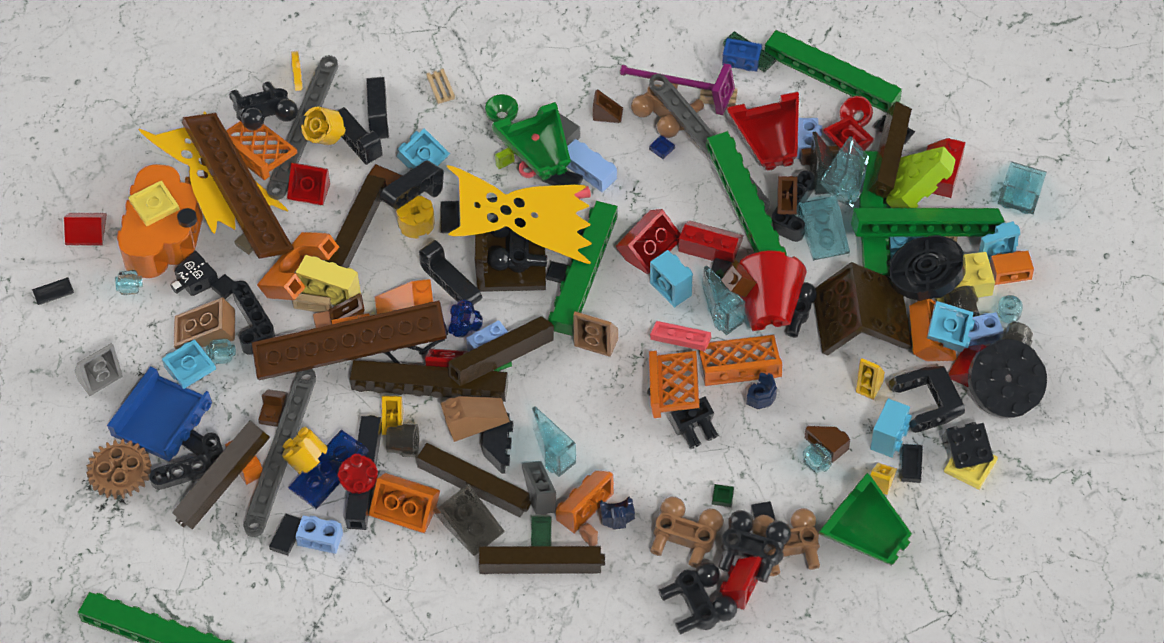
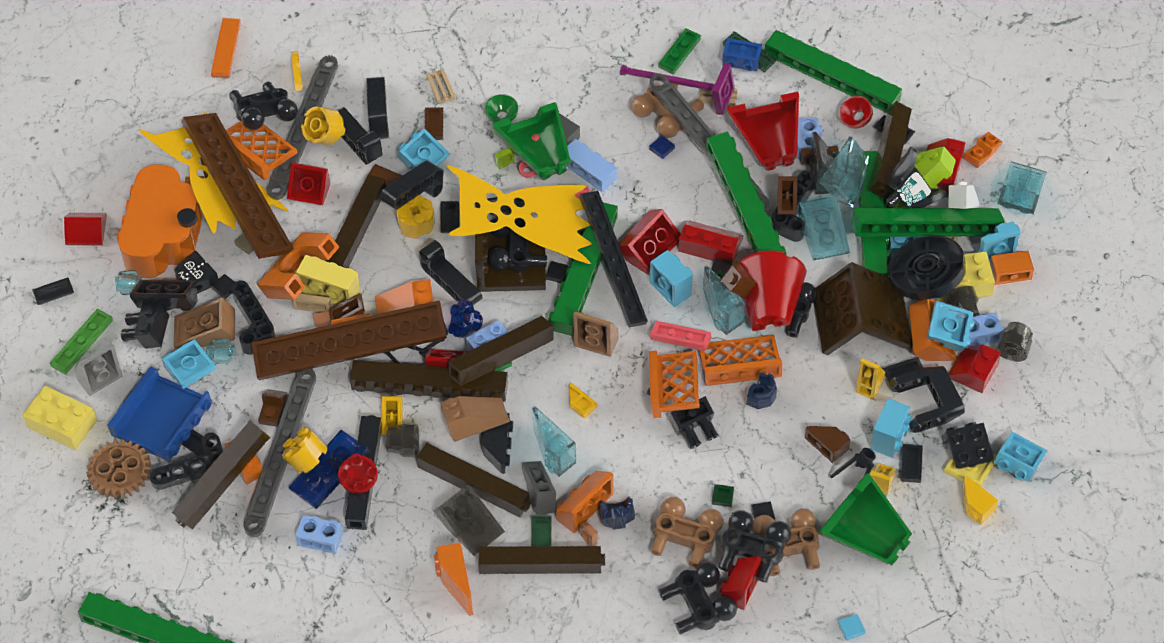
(60, 417): none -> light yellow brick
(81, 341): none -> bright green tile
(150, 325): none -> black brick
(153, 203): light yellow tile -> none
(169, 293): none -> black slope
(225, 48): none -> orange tile
(285, 535): black tile -> none
(404, 502): orange slope -> none
(434, 121): none -> reddish brown tile
(452, 569): none -> orange slope
(566, 178): black tile -> none
(580, 402): none -> yellow tile
(606, 109): reddish brown slope -> none
(613, 259): none -> black tile
(679, 51): none -> green tile
(817, 458): clear light blue head -> none
(841, 130): red slope -> none
(851, 627): none -> medium azure tile
(863, 460): none -> black plant
(902, 368): none -> black tile
(910, 186): none -> black torso
(962, 196): none -> white slope
(977, 501): none -> yellow slope
(983, 150): none -> orange slope
(989, 383): black piece -> none
(1009, 309): clear light blue head -> none
(1020, 457): none -> medium azure plate

